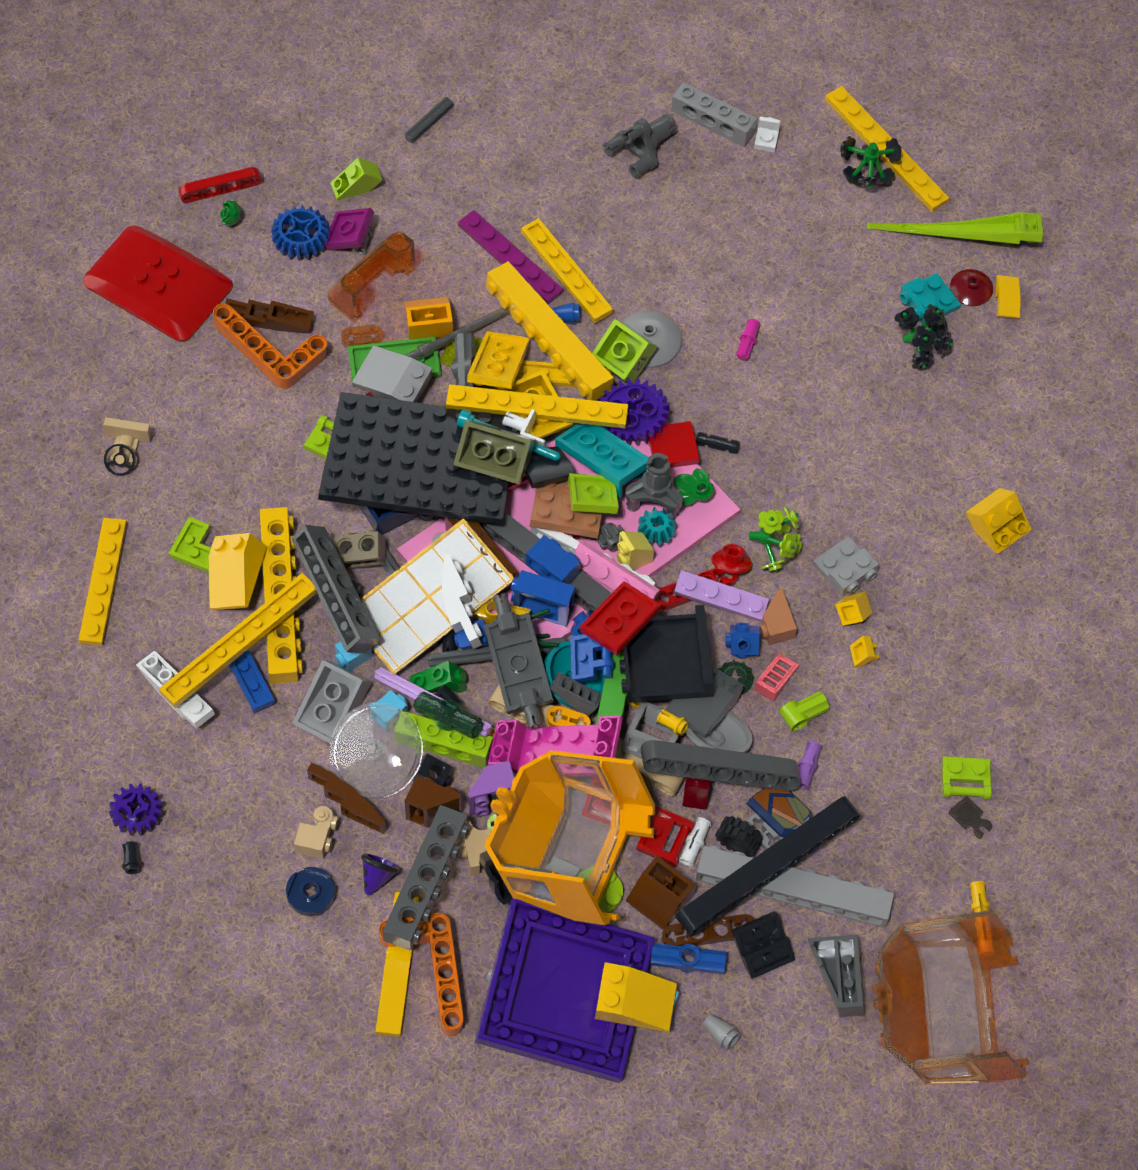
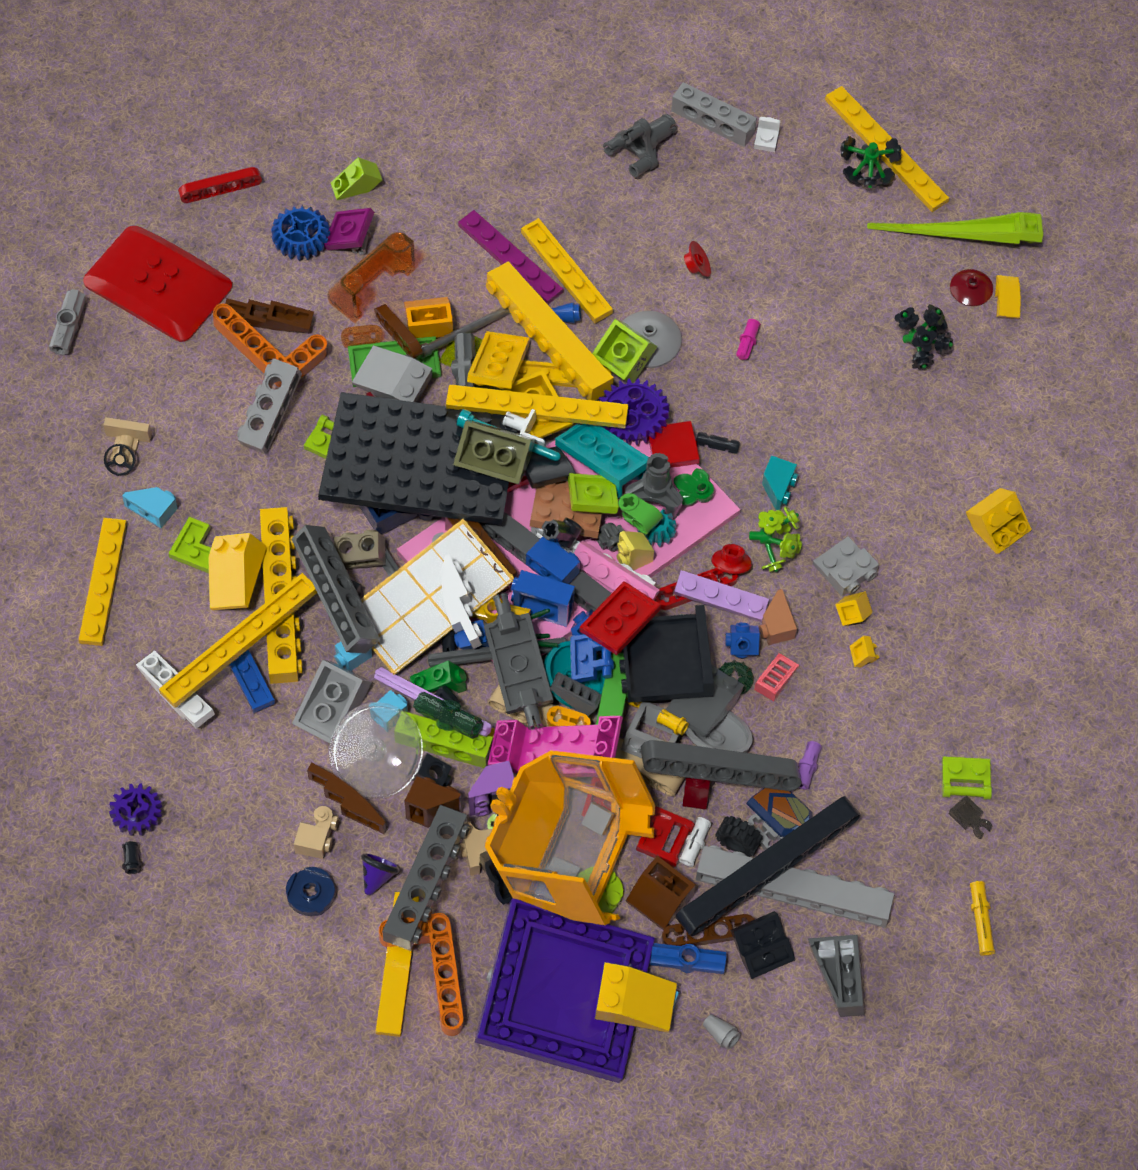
(65, 332): none -> light grey piece
(152, 504): none -> medium azure slope
(230, 213): green plate -> none
(262, 439): none -> light grey brick
(398, 331): none -> reddish brown beam
(428, 119): dark grey axle -> none
(563, 532): none -> black piece
(597, 818): none -> light grey tile
(639, 513): none -> bright green piece
(697, 260): none -> red piece
(777, 480): none -> teal slope
(799, 713): lime piece -> none
(928, 291): teal plate -> none
(940, 998): windscreen -> none

